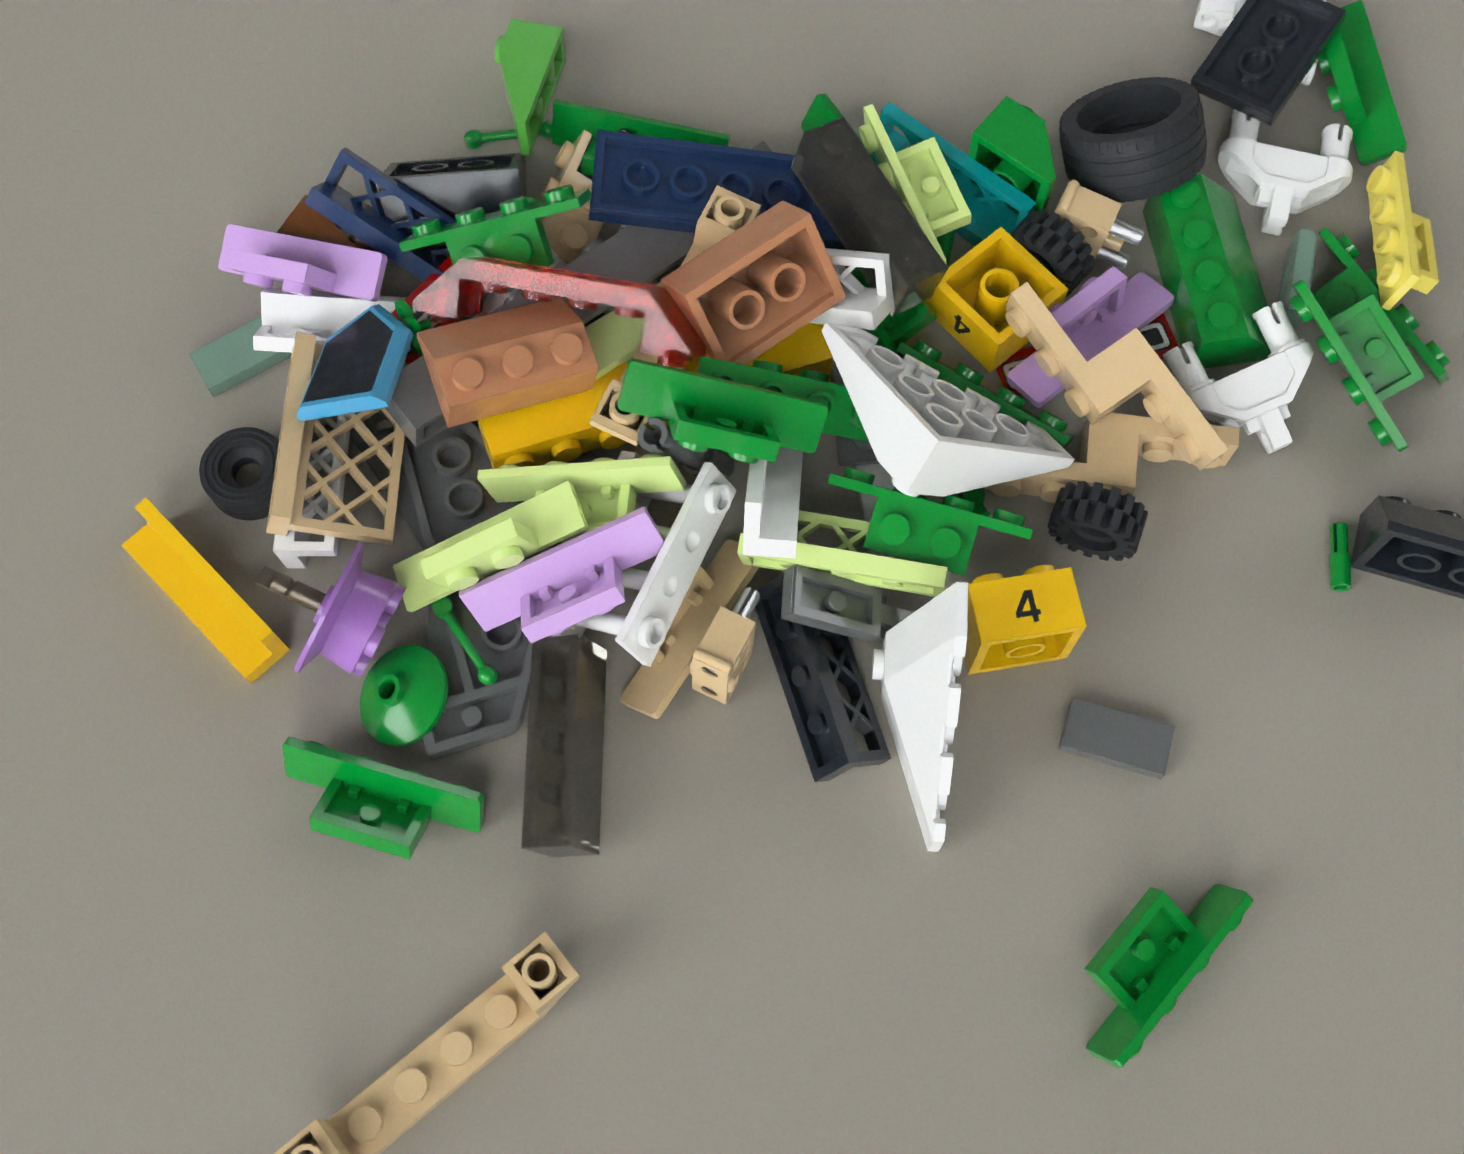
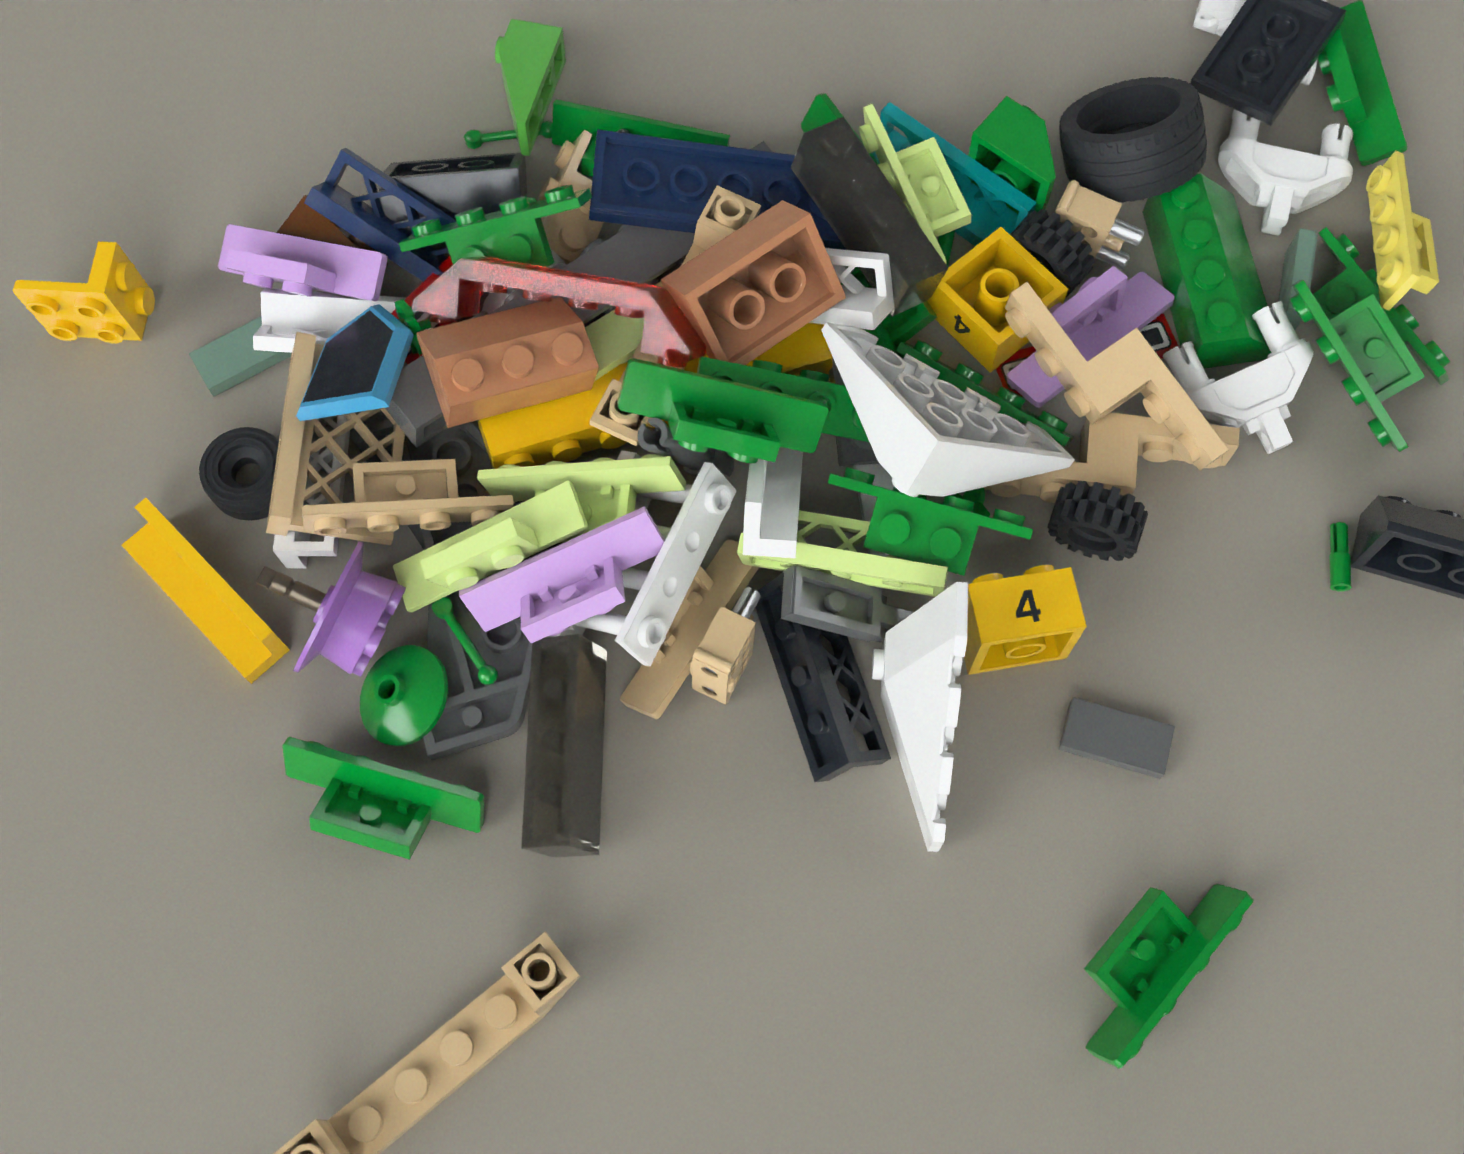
(106, 308): none -> yellow bracket
(403, 495): none -> tan bracket

